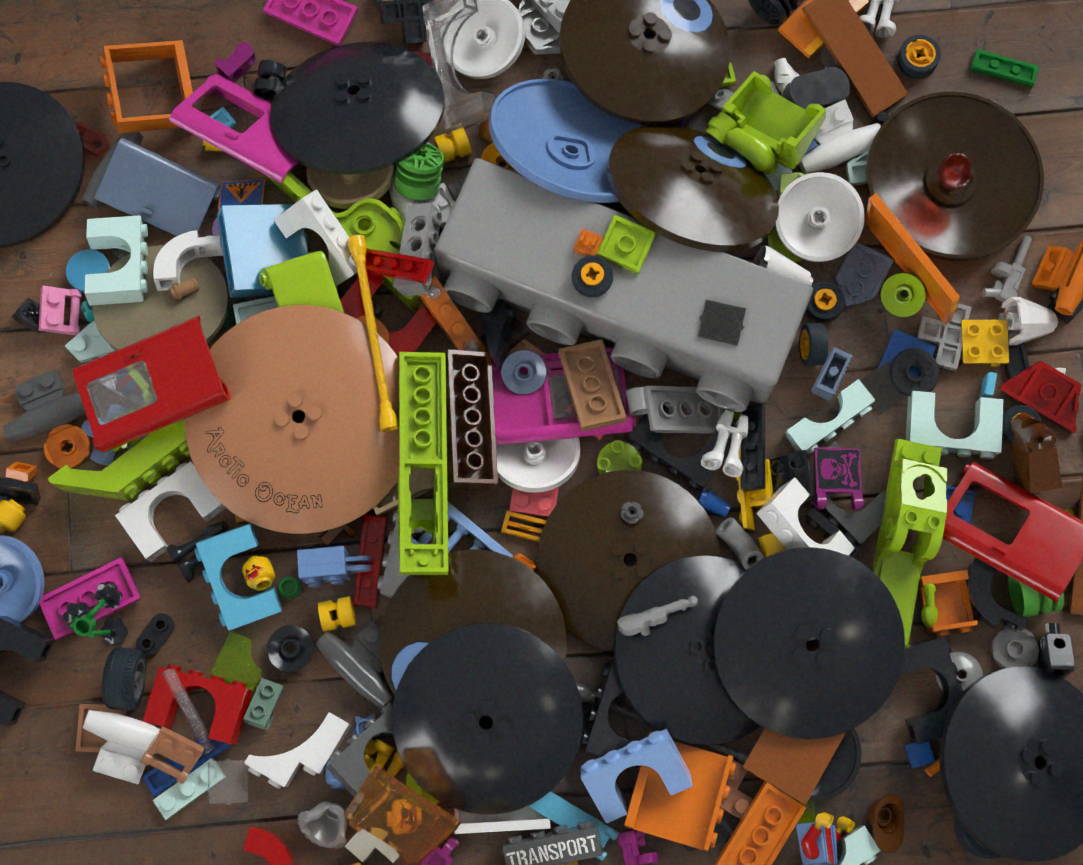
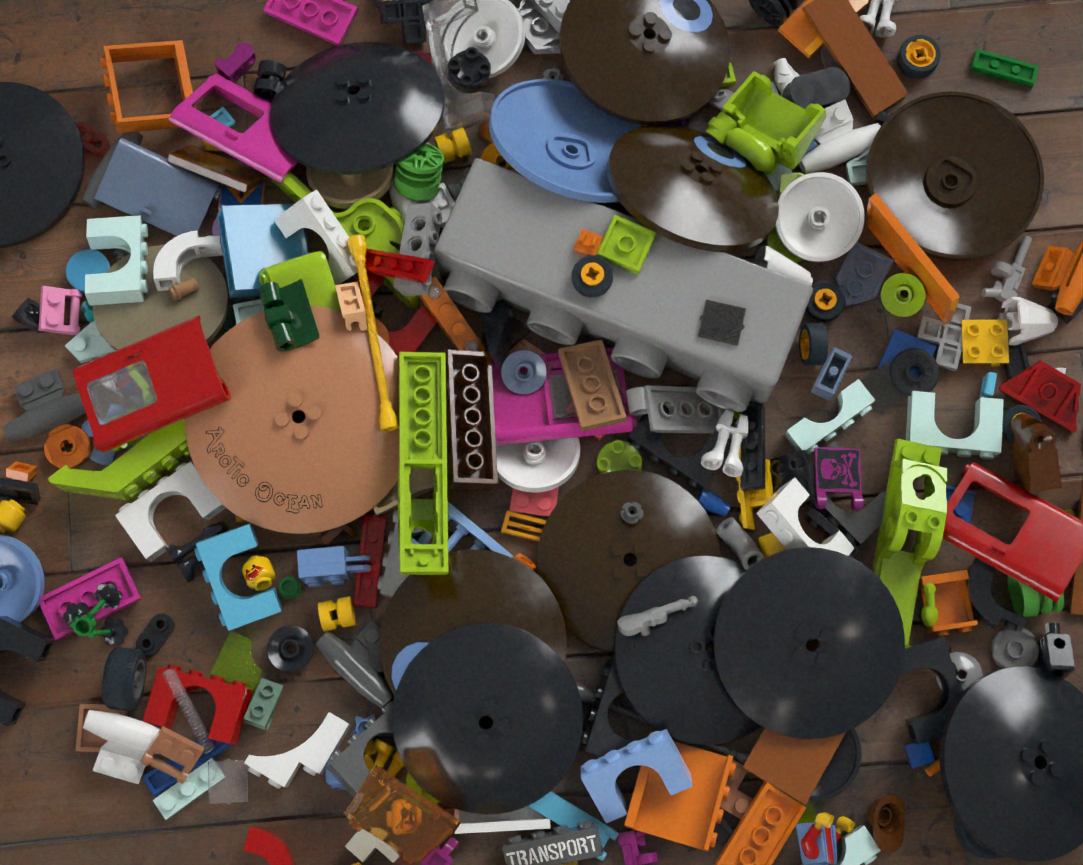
(217, 168): none -> reddish brown tile
(288, 315): none -> dark green panel
(325, 825): light grey hair -> none
(351, 304): none -> light nougat hinge
(469, 68): none -> black dish
(955, 171): clear red hair -> none

